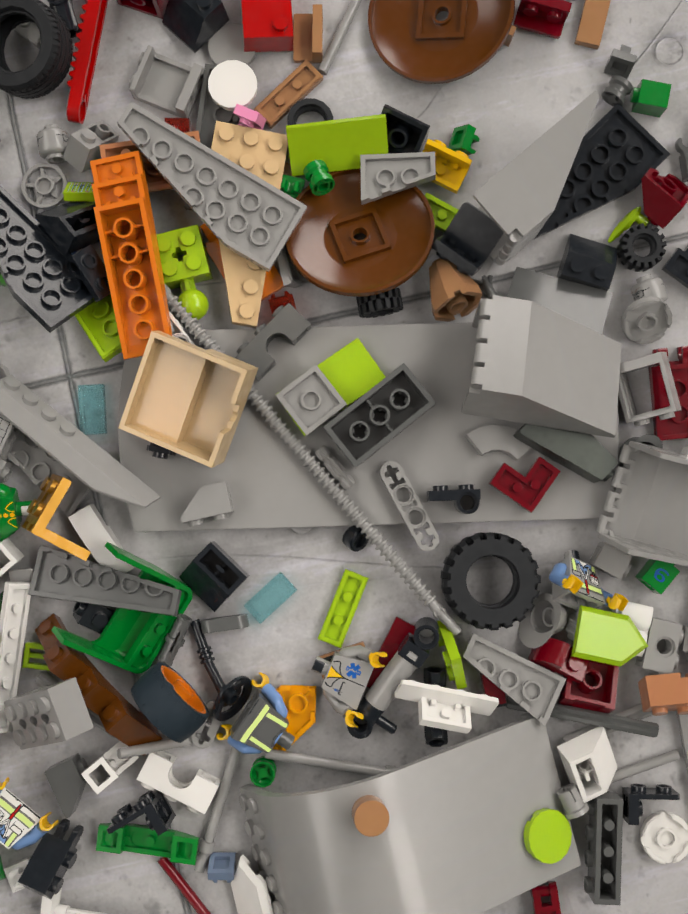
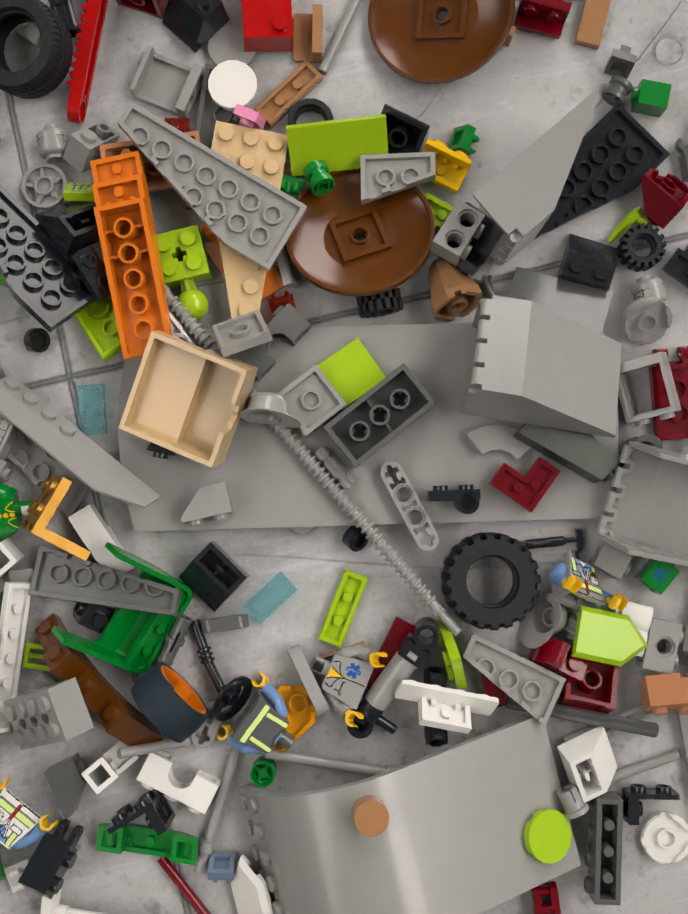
(36, 340): none -> black tile
(241, 333): none -> light grey tile
(269, 409): none -> light grey piece
(308, 680): none -> light grey beam
(454, 231): none -> light grey brick
(557, 541): none -> black piece

